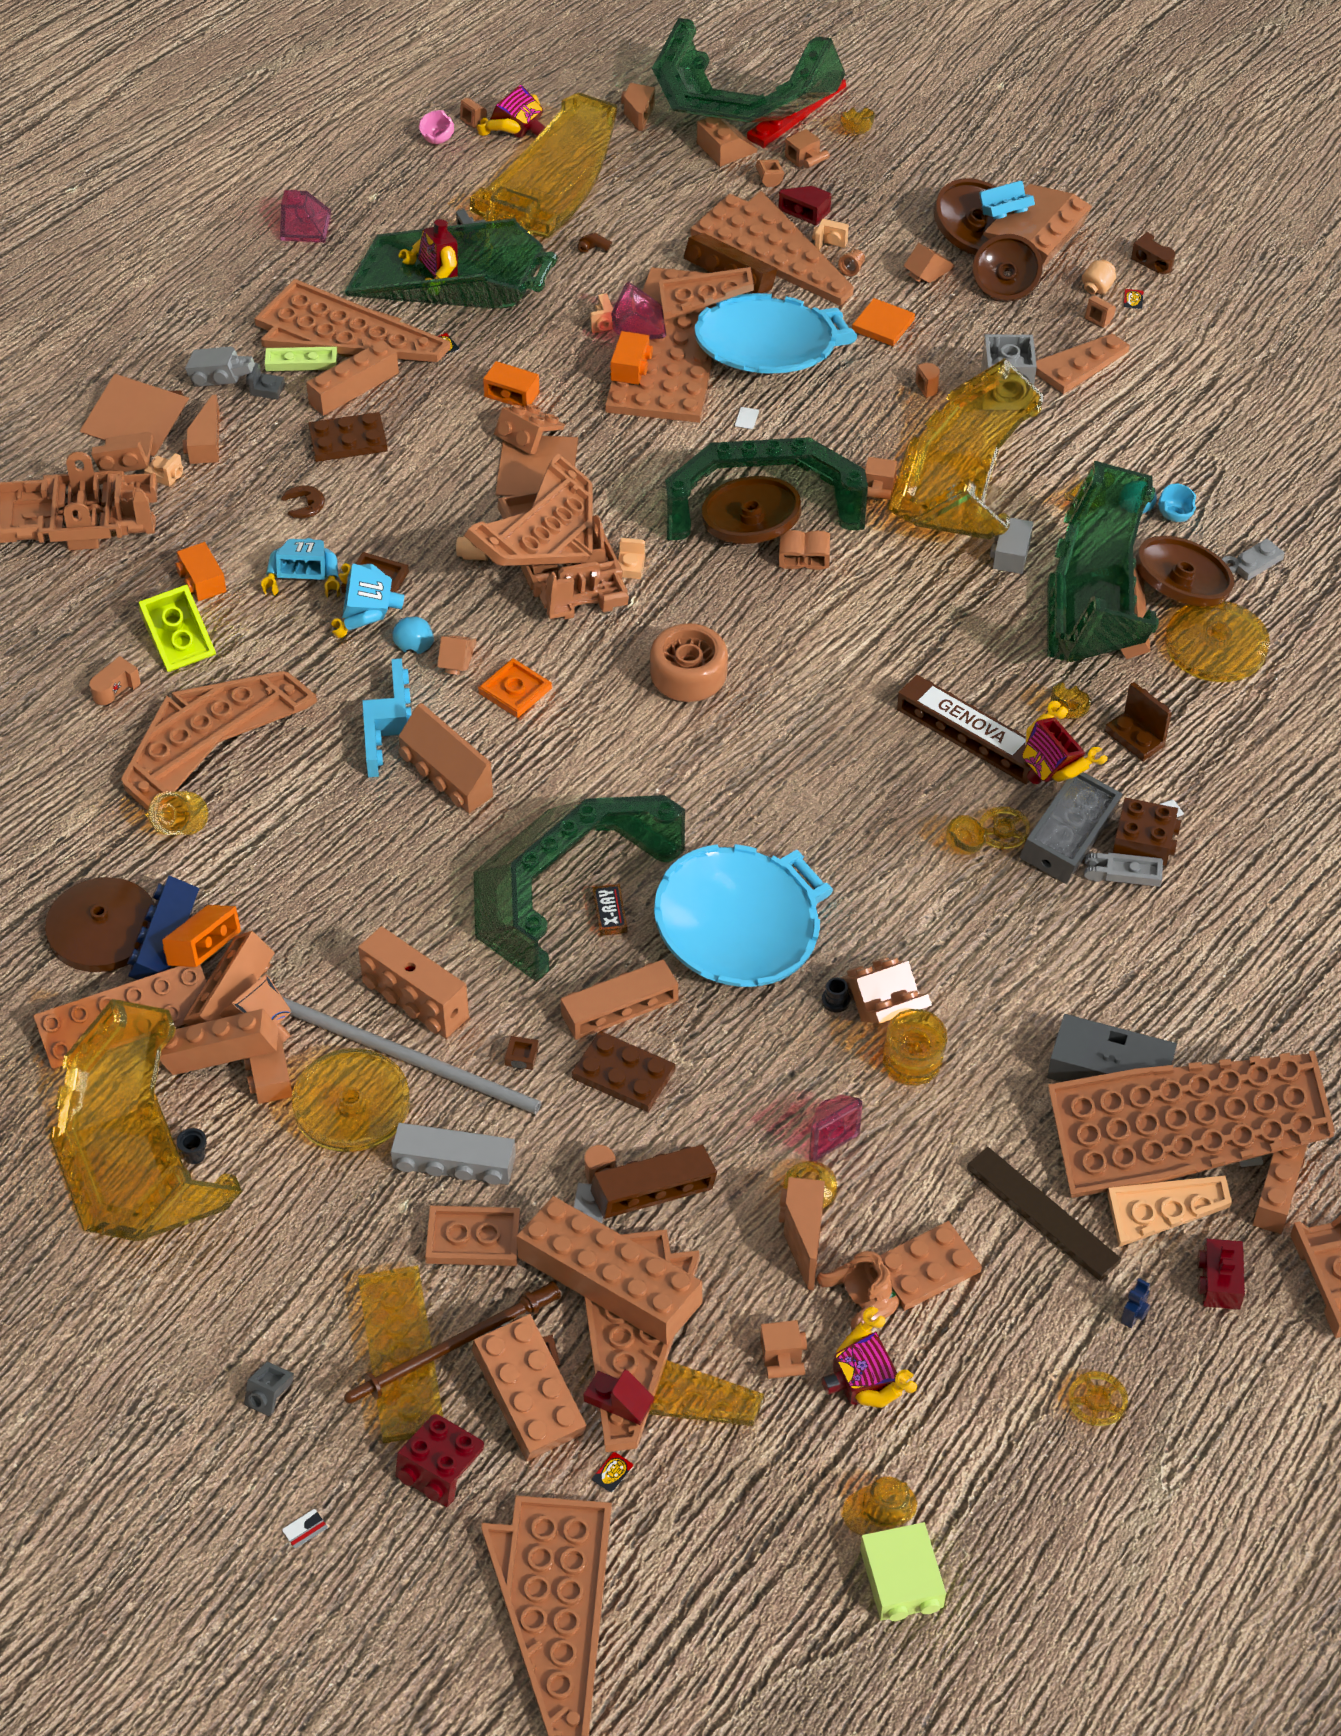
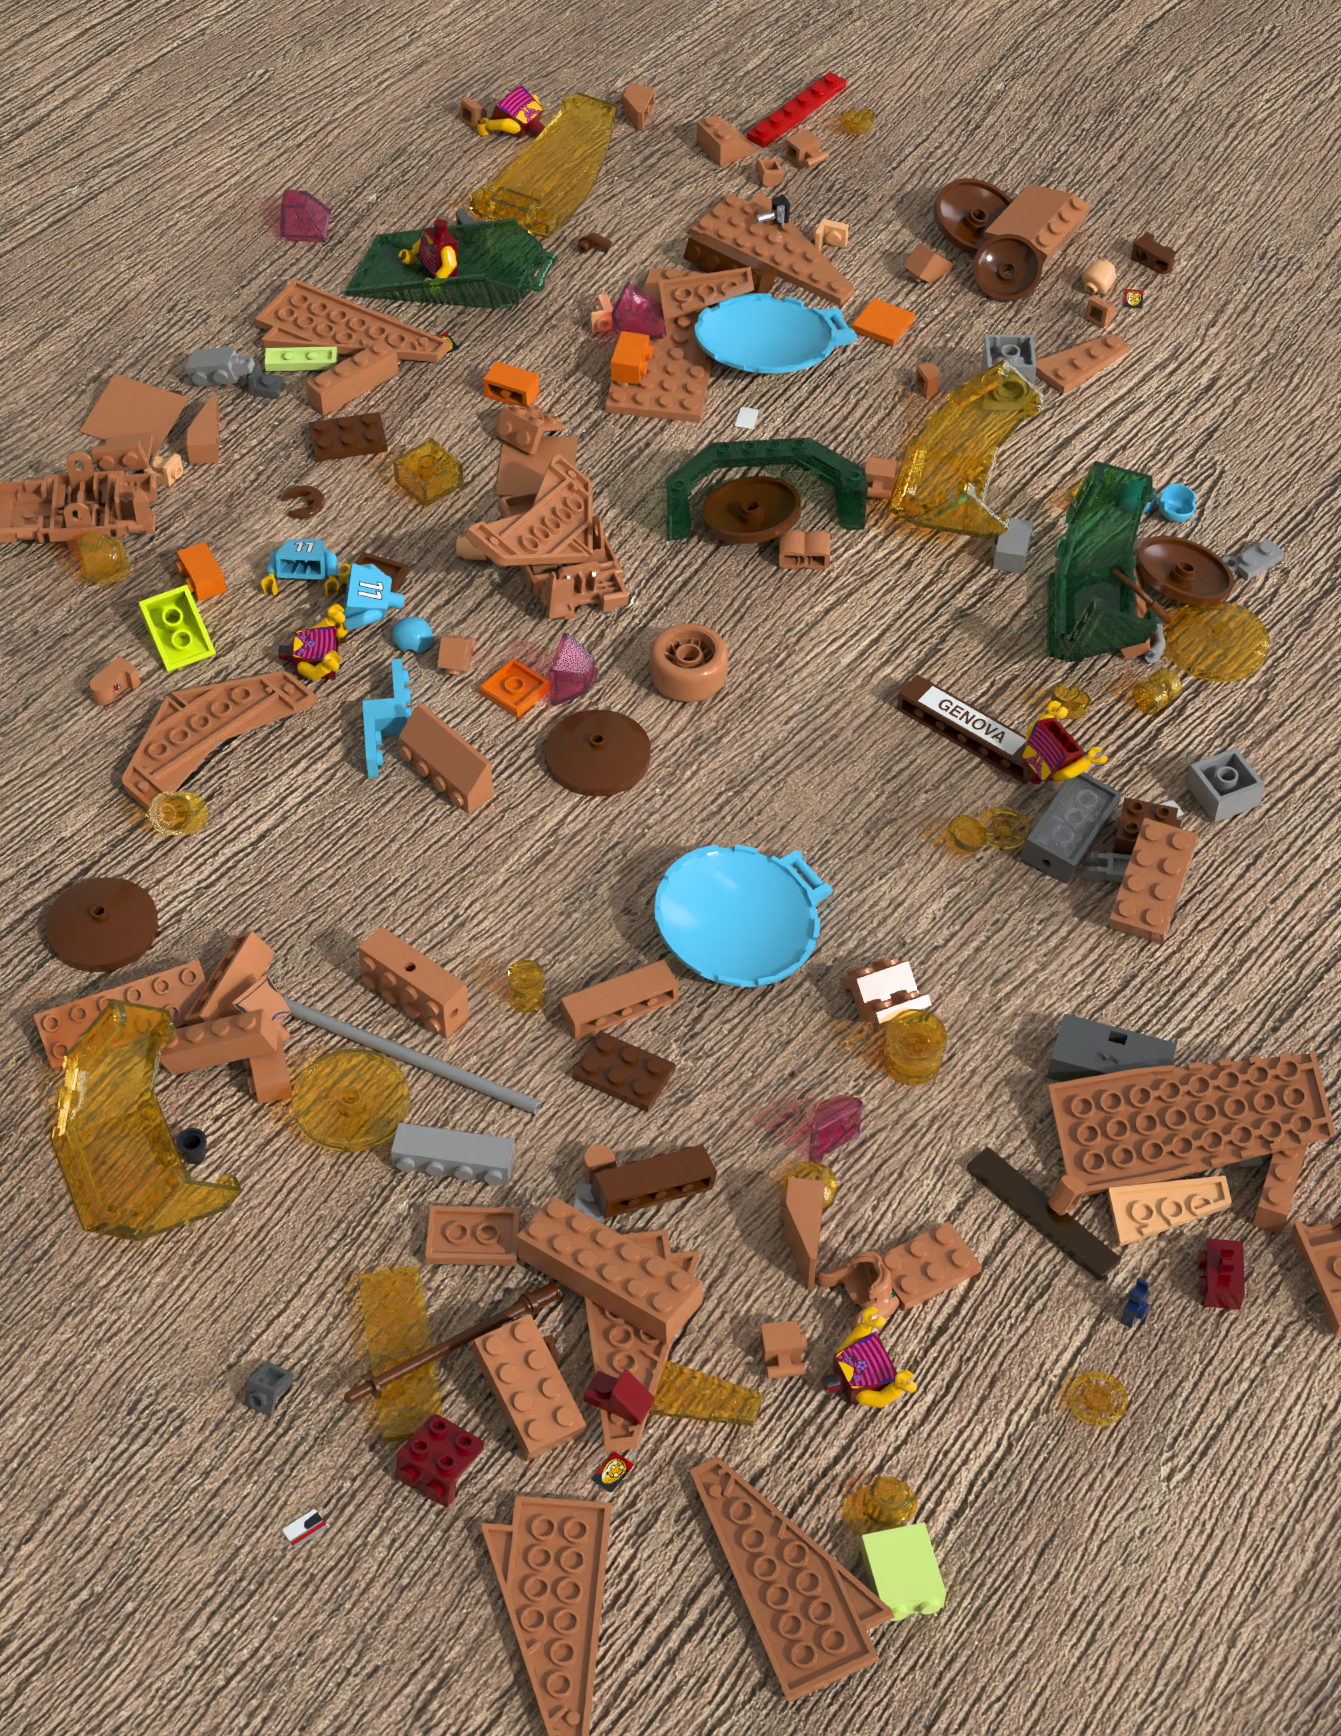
(102, 558): none -> clear yellow helmet
(170, 911): dark blue brick -> none
(201, 935): orange brick -> none
(316, 648): none -> torso
(428, 472): none -> clear yellow brick
(436, 127): bright pink hair -> none
(504, 882): clear green windscreen -> none
(521, 1052): reddish brown plate -> none
(526, 986): none -> clear yellow wheel
(571, 671): none -> clear pink slope
(597, 753): none -> reddish brown dish
(610, 910): tile -> none
(632, 557): light nougat bracket -> none
(684, 82): clear green windscreen -> none
(779, 211): none -> black piece
(798, 1595): none -> nougat wing
(805, 203): dark red slope -> none
(836, 995): black piece -> none
(851, 262): nougat piece -> none
(1004, 199): medium azure bracket -> none
(1067, 1194): none -> nougat brick
(1142, 724): reddish brown bracket -> none
(1151, 603): none -> reddish brown piece
(1153, 881): none -> nougat brick
(1157, 691): none -> clear yellow wheel
(1159, 646): none -> light grey piece
(1225, 785): none -> light grey brick

